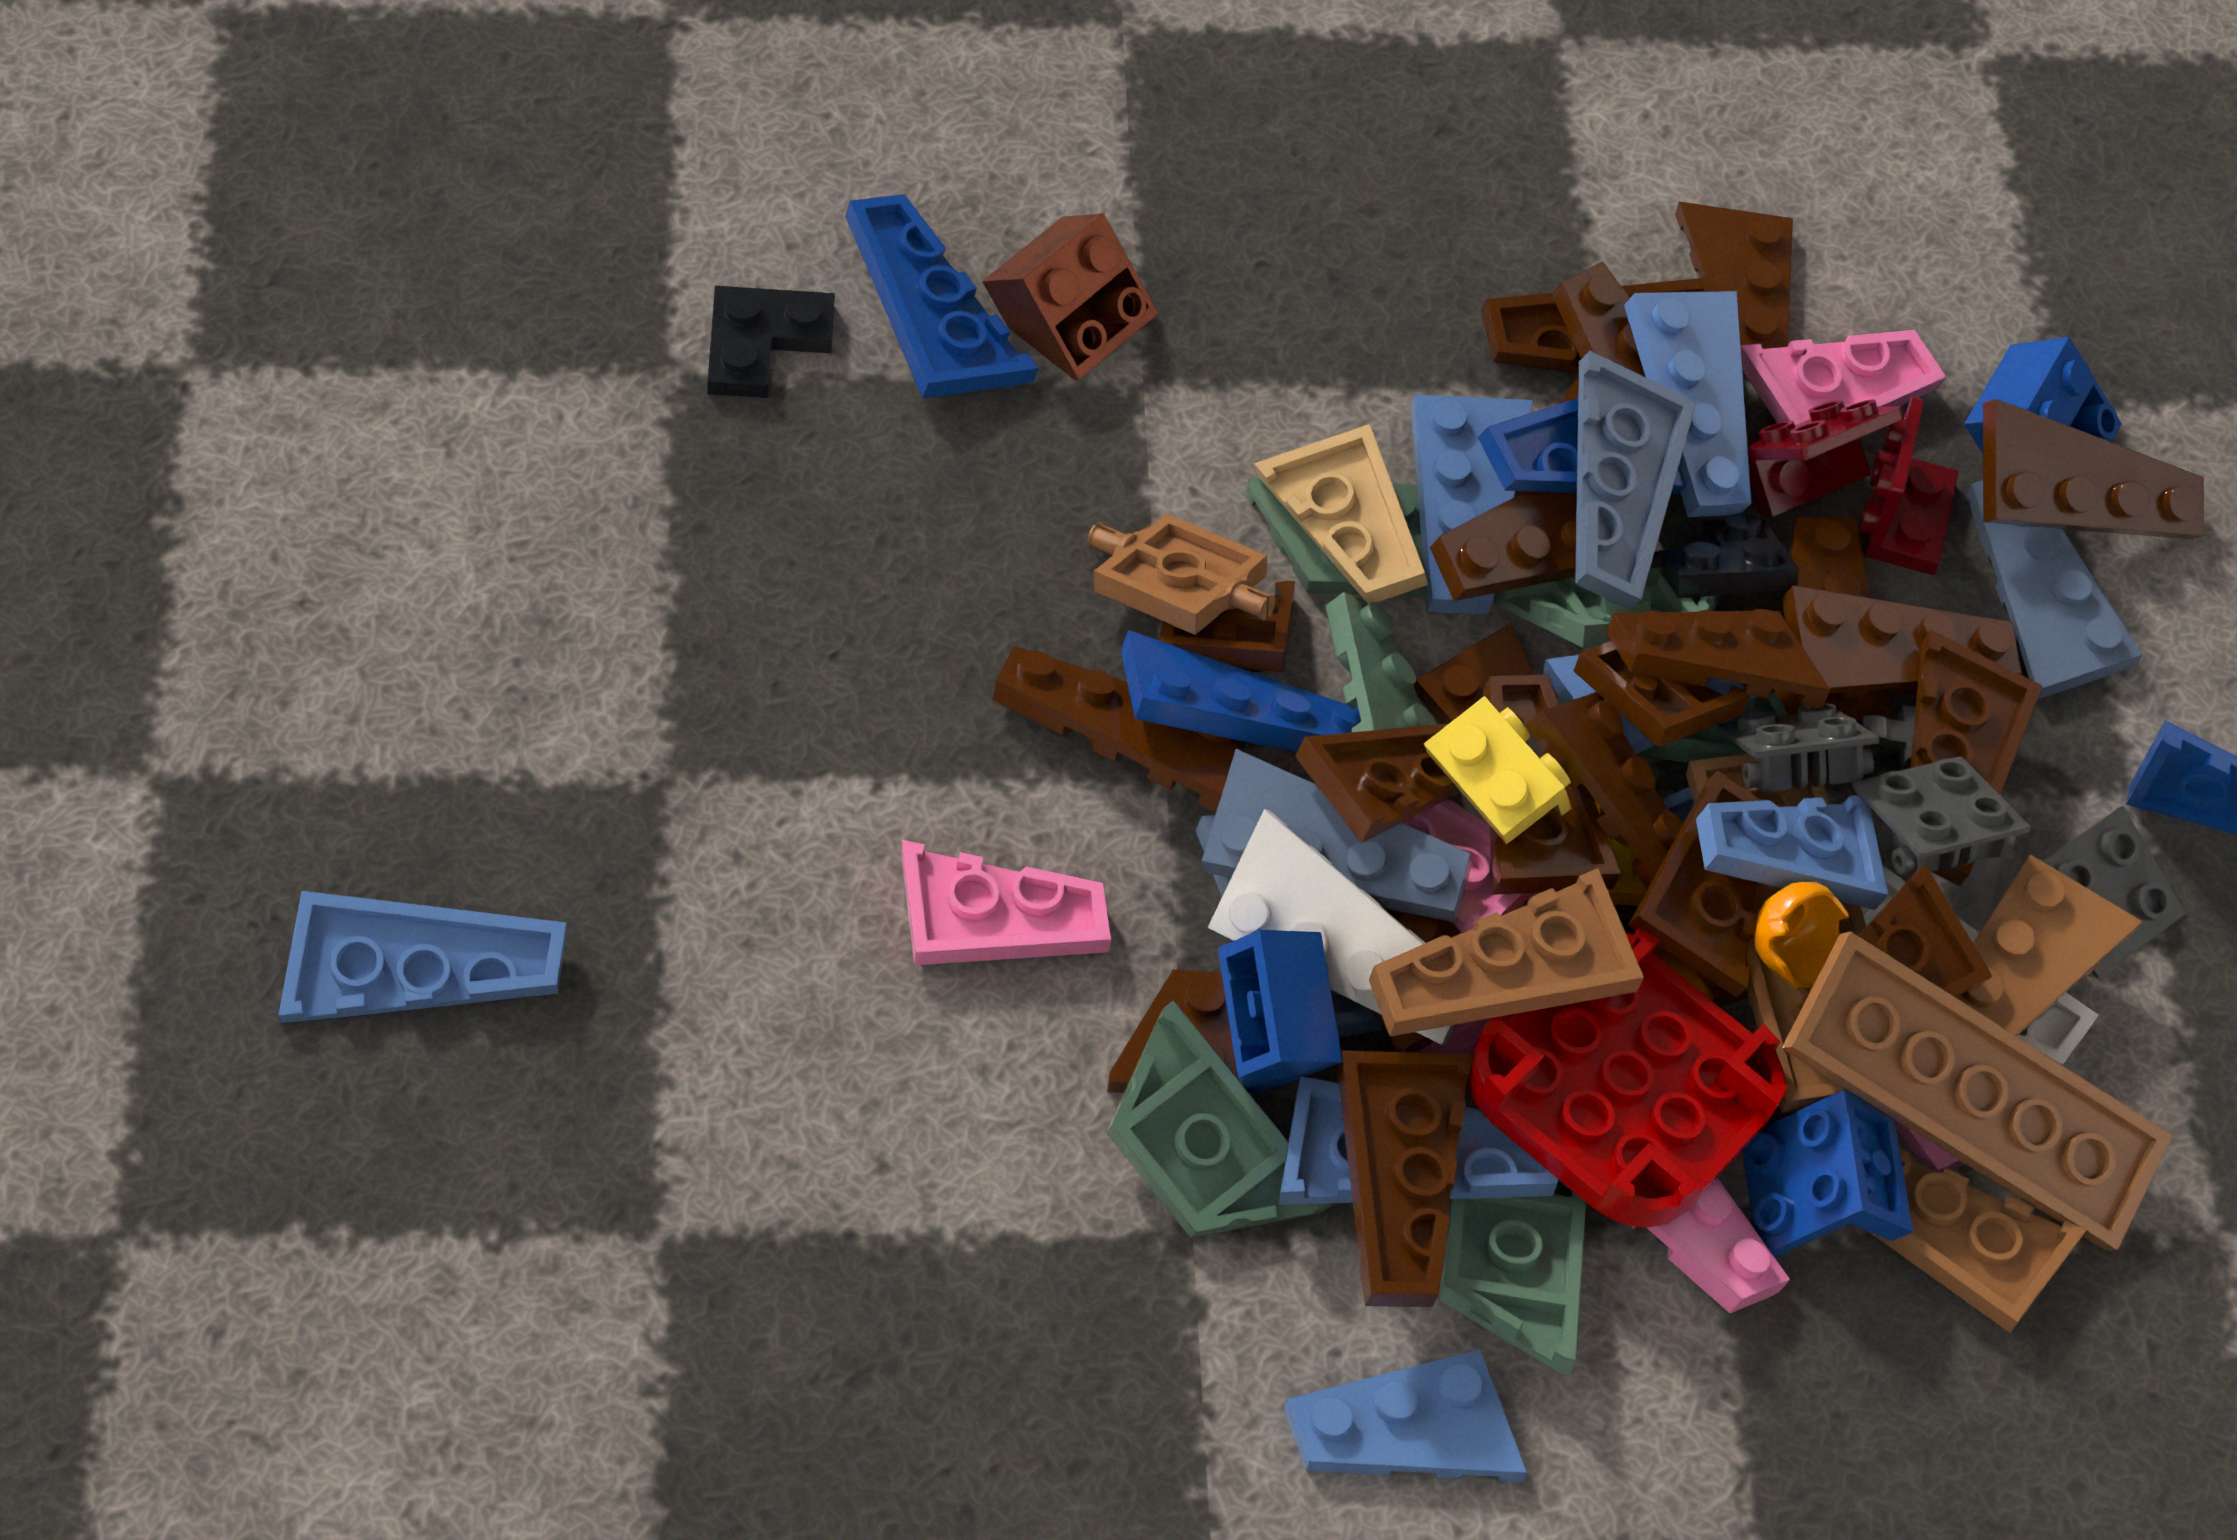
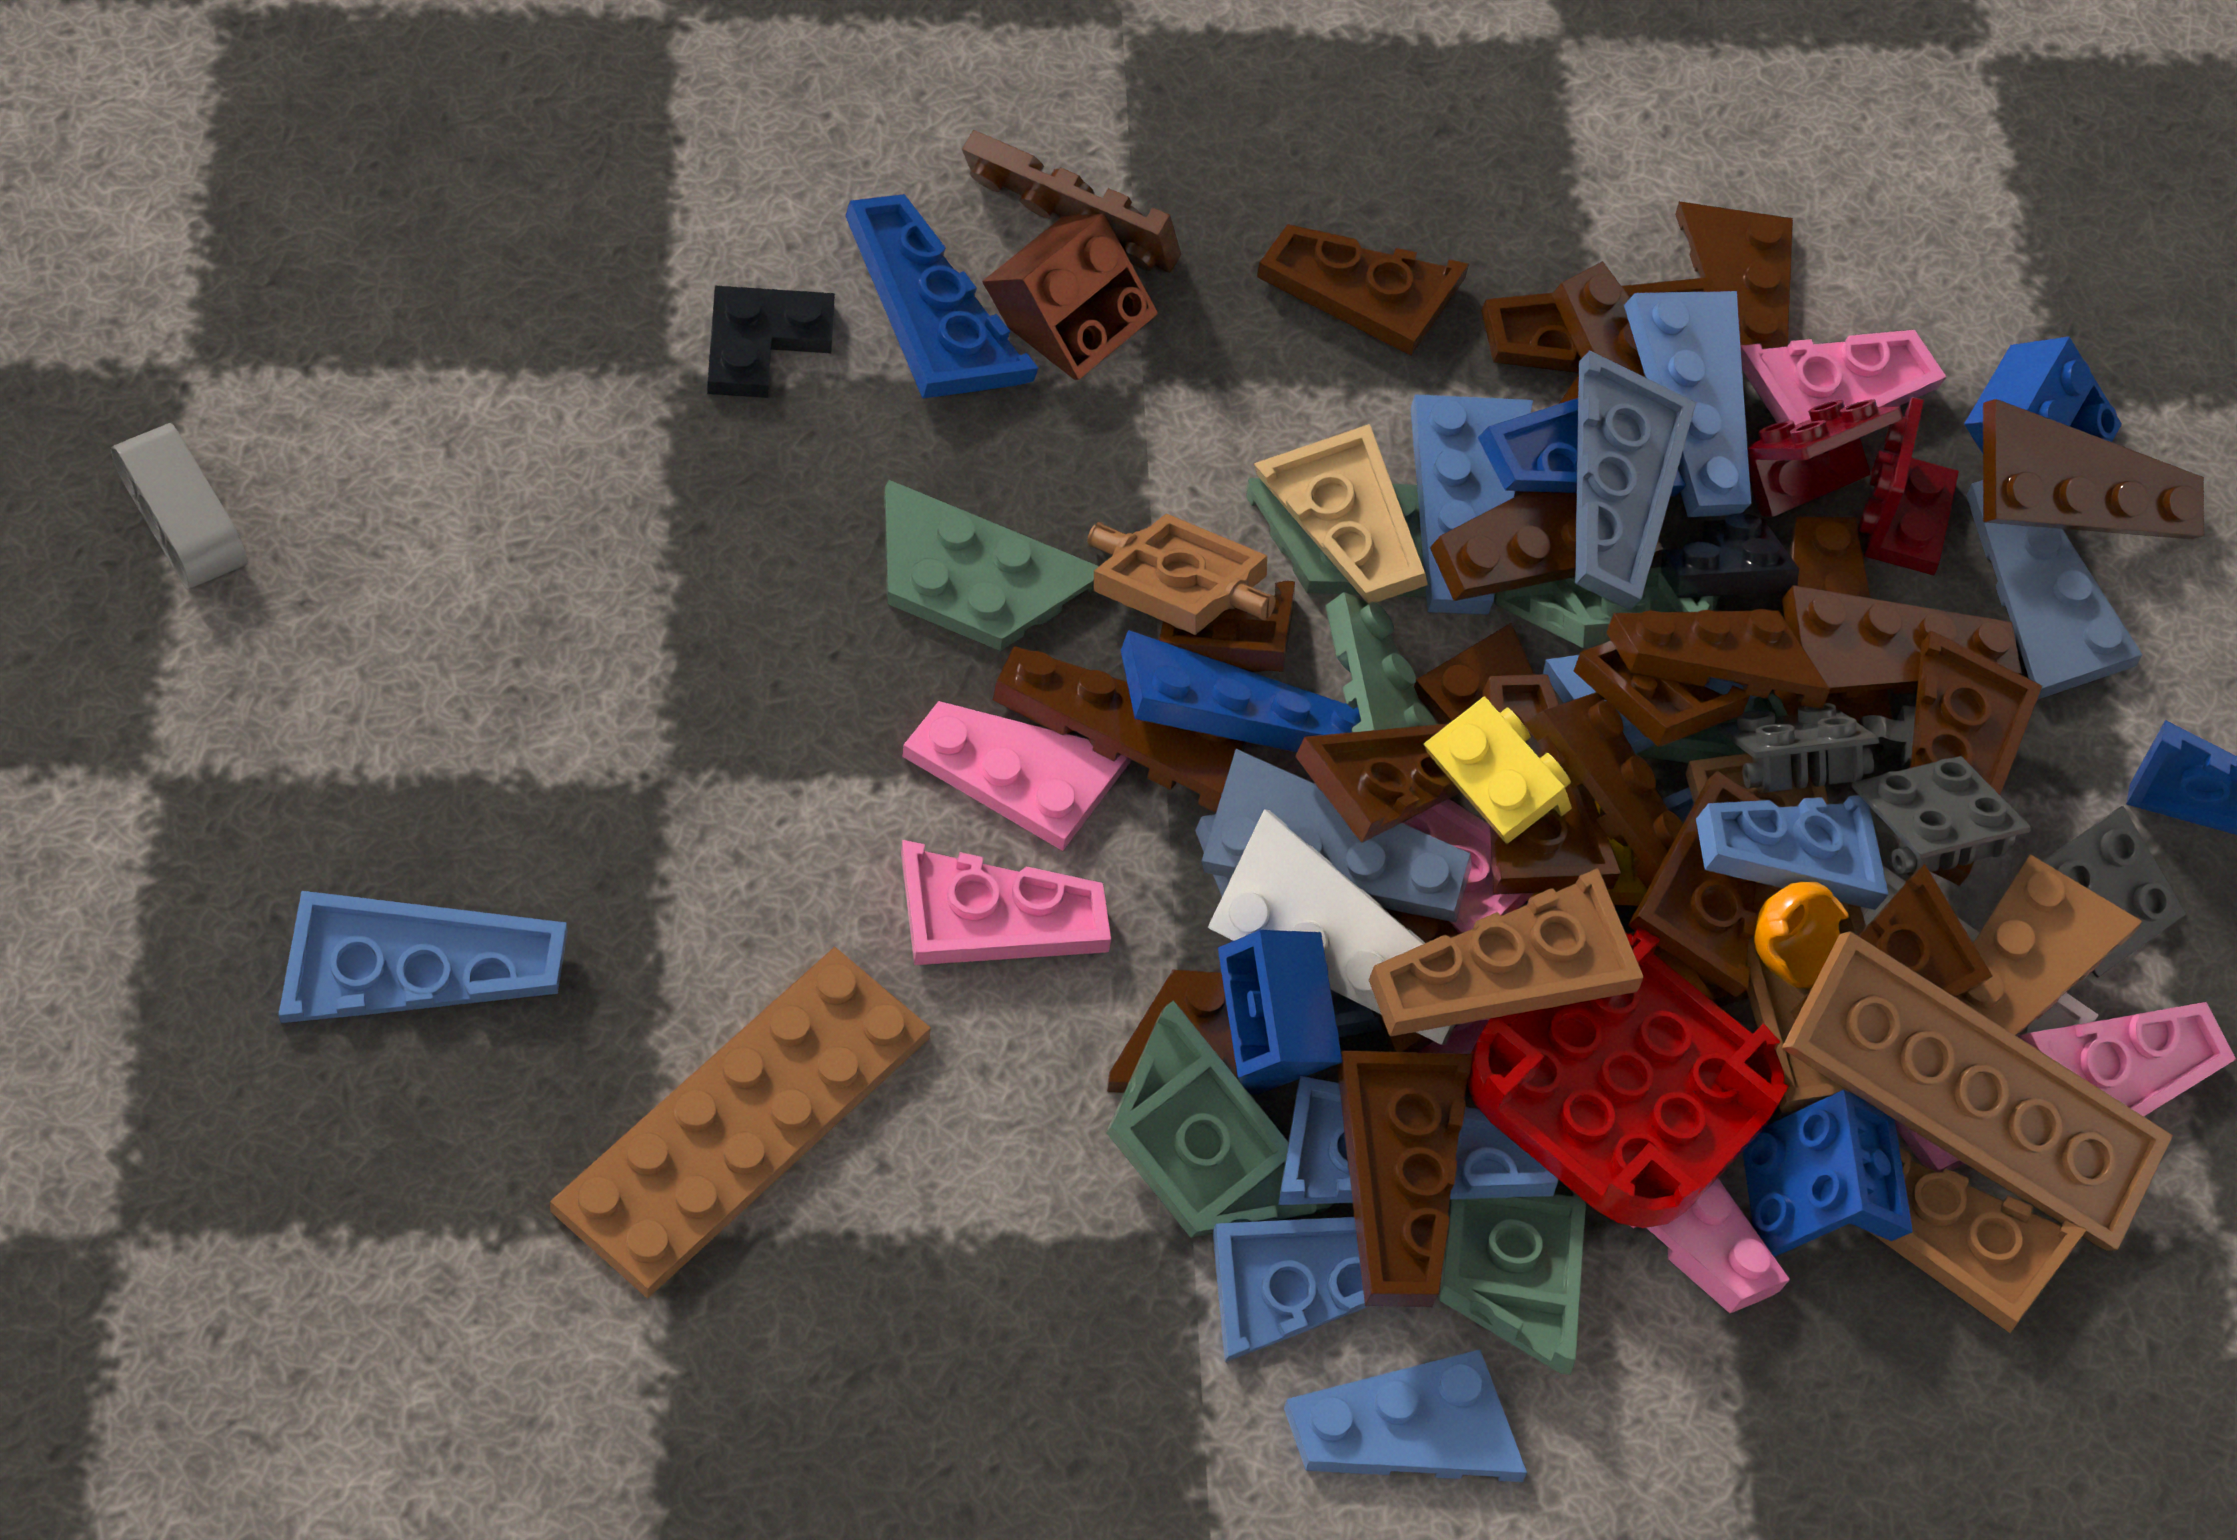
(179, 505): none -> light grey beam
(739, 1121): none -> medium nougat plate
(973, 571): none -> sand green wing
(1015, 768): none -> bright pink wing
(1144, 239): none -> reddish brown wing
(1284, 1279): none -> medium blue wing
(1369, 289): none -> reddish brown wing
(2142, 1055): none -> bright pink wing

